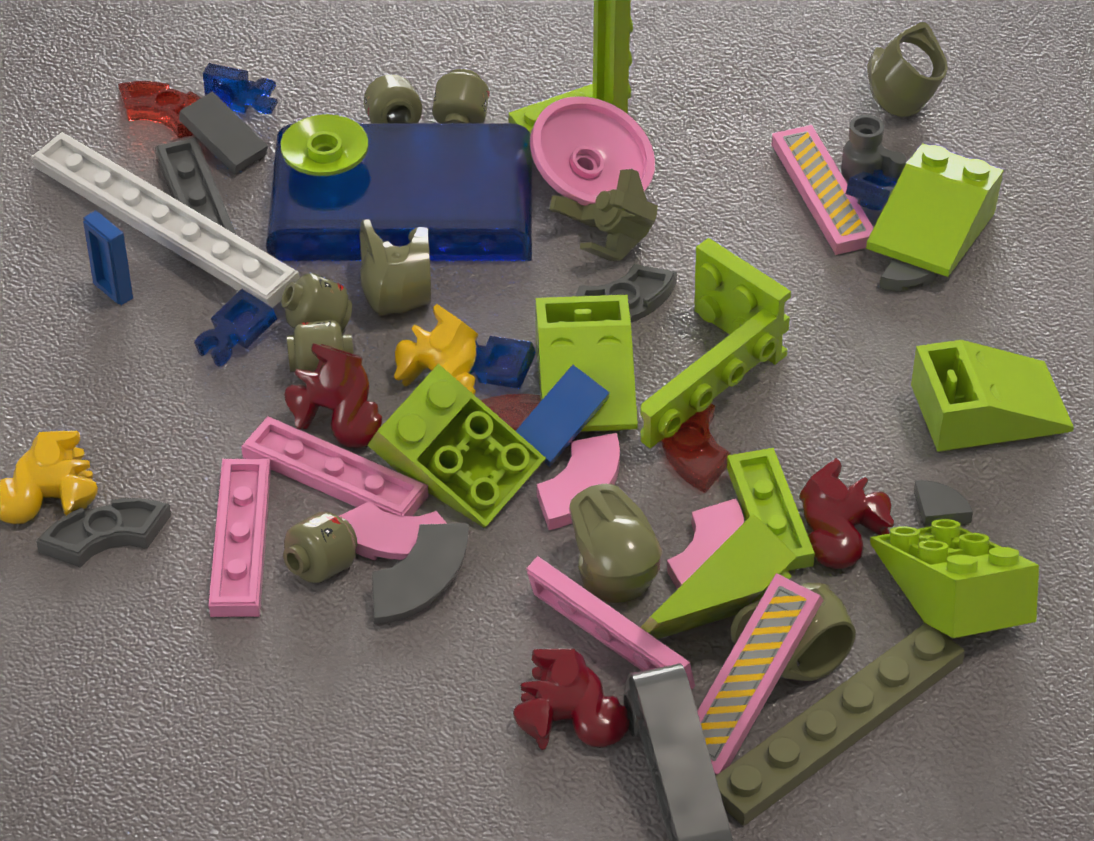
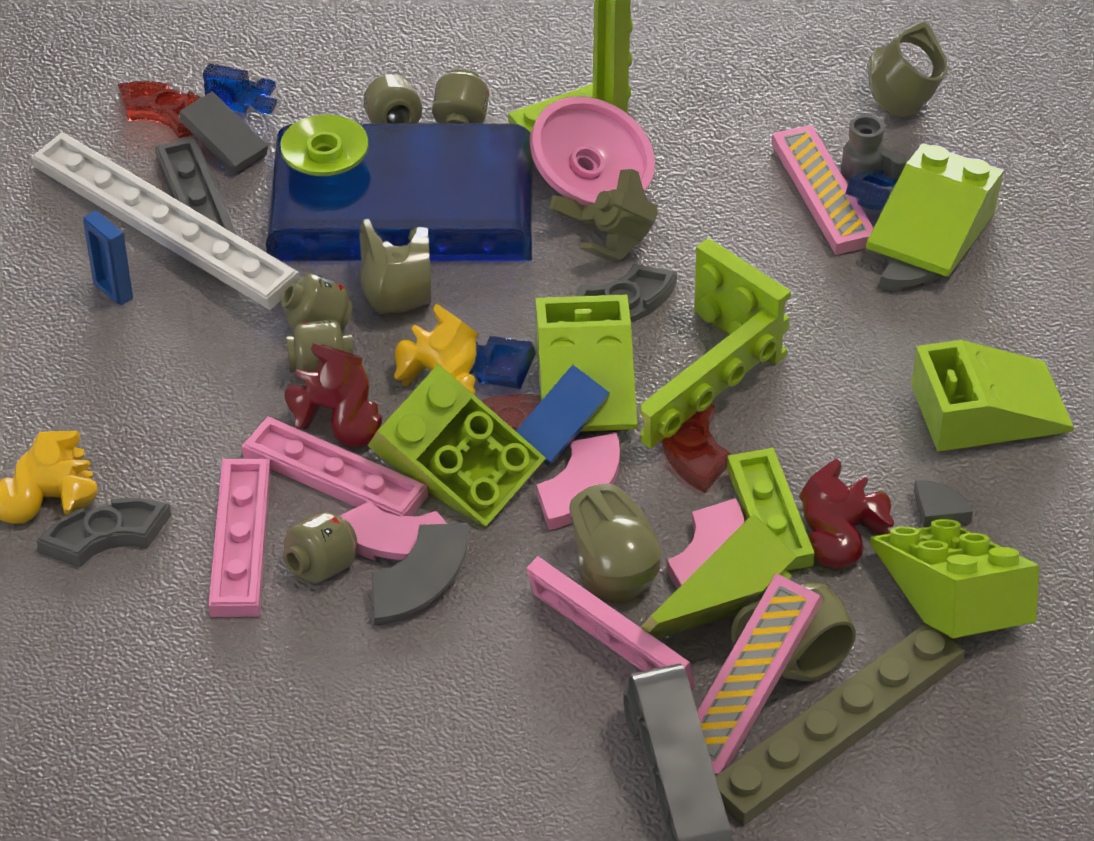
(237, 322): clear blue plate -> none
(569, 693): dark red animal -> none

